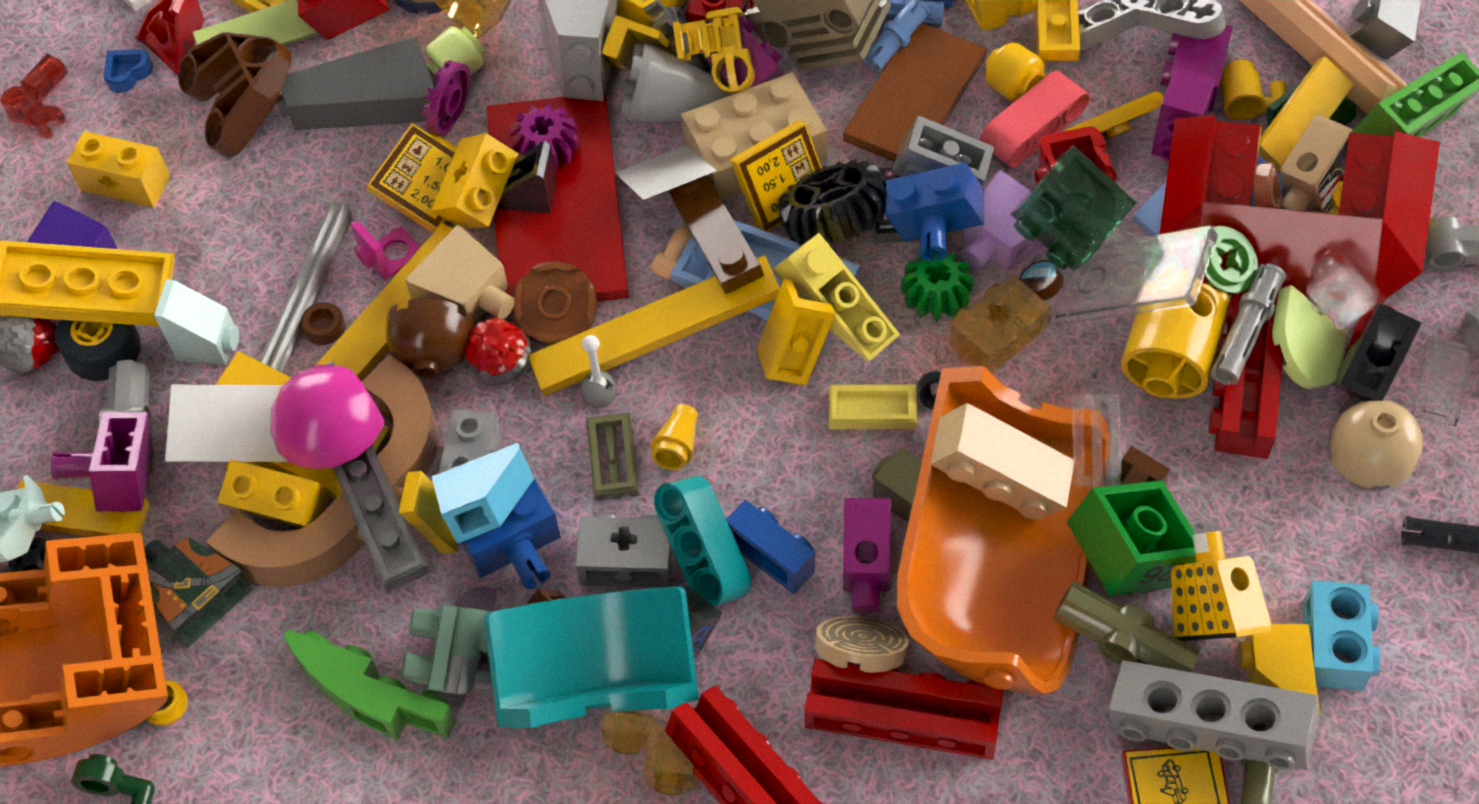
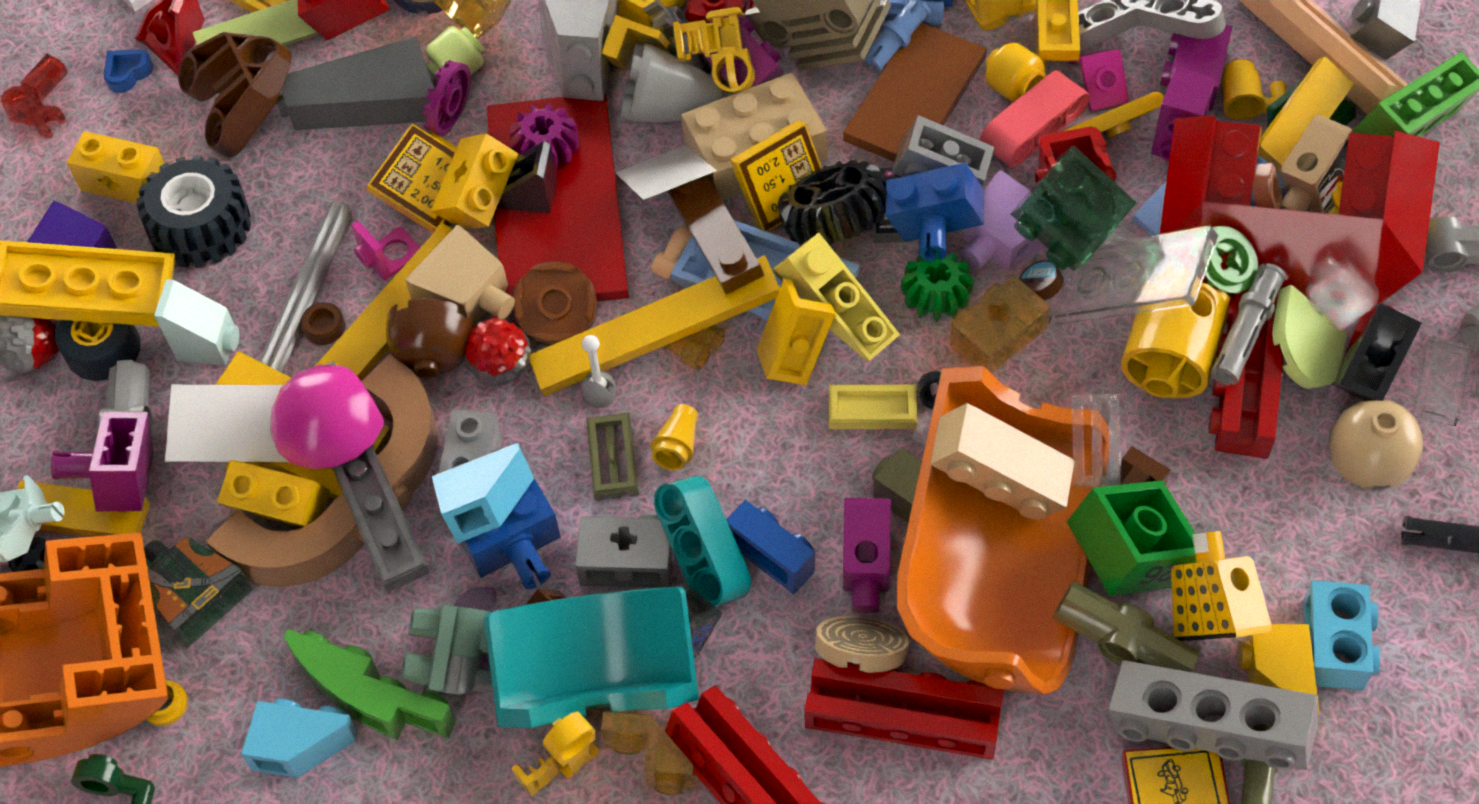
(194, 210): none -> black wheel
(293, 738): none -> medium azure slope
(422, 511): yellow tile -> none
(570, 746): none -> yellow piece
(698, 346): none -> clear yellow piece
(1103, 78): none -> dark pink bracket

